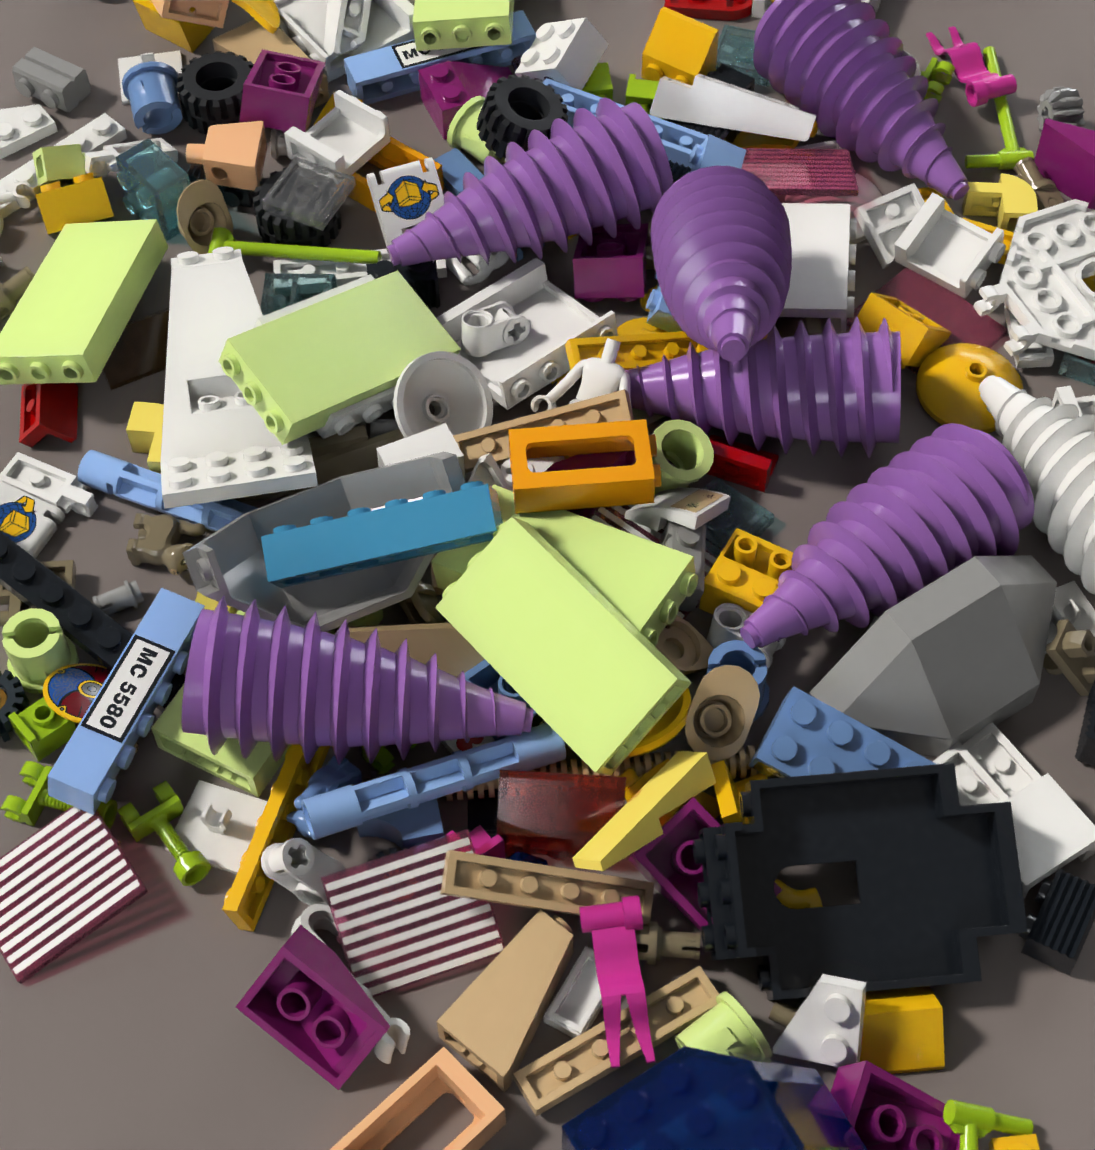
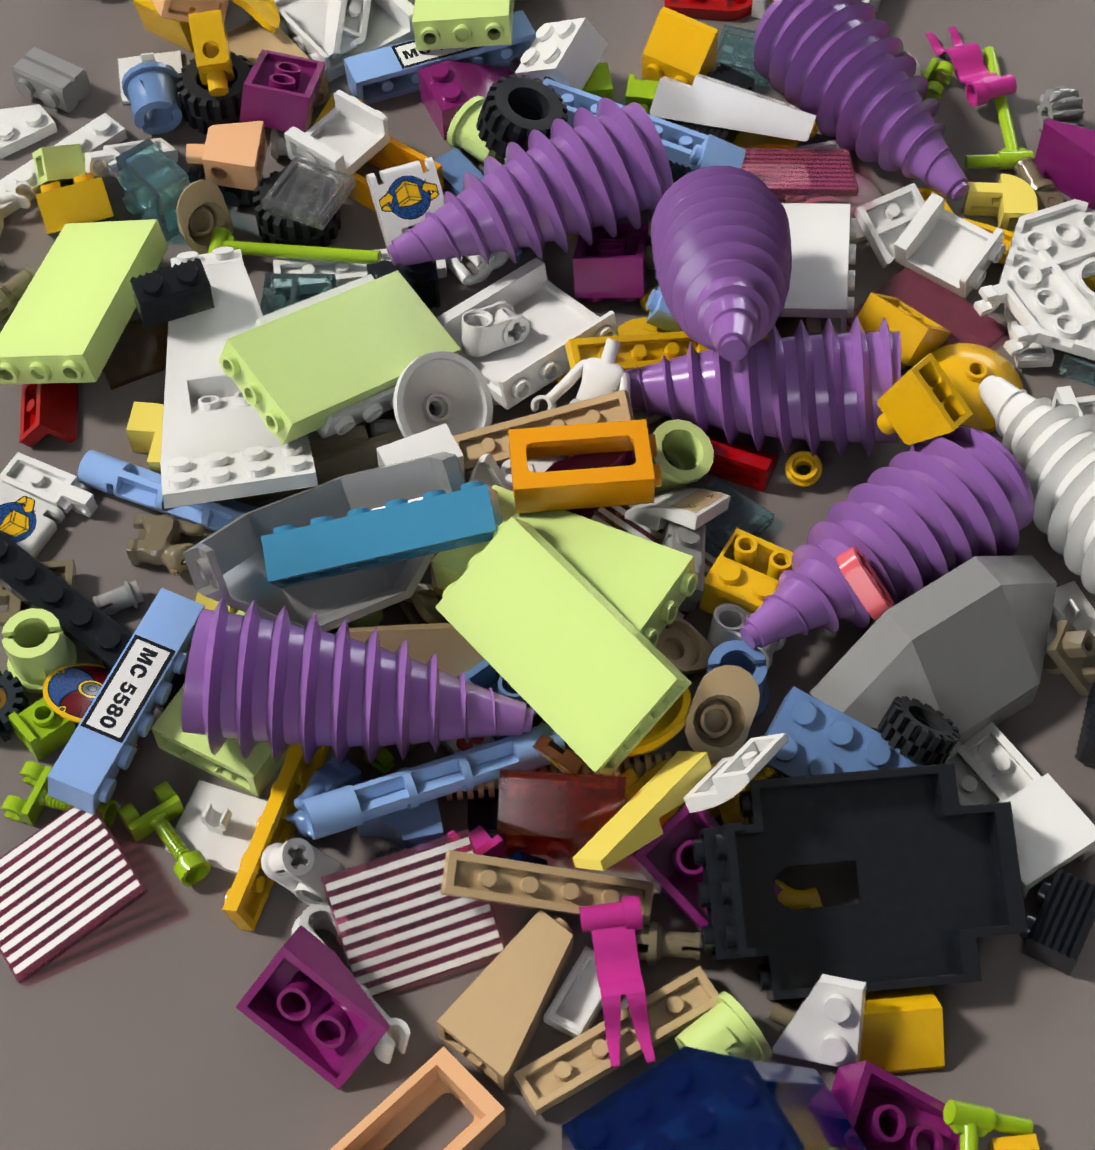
(172, 293): none -> black brick
(211, 50): none -> yellow torso
(564, 760): none -> reddish brown tile
(734, 772): none -> white slope
(803, 458): none -> yellow plate
(865, 582): none -> coral beam
(918, 731): none -> black tyre
(922, 404): none -> yellow torso

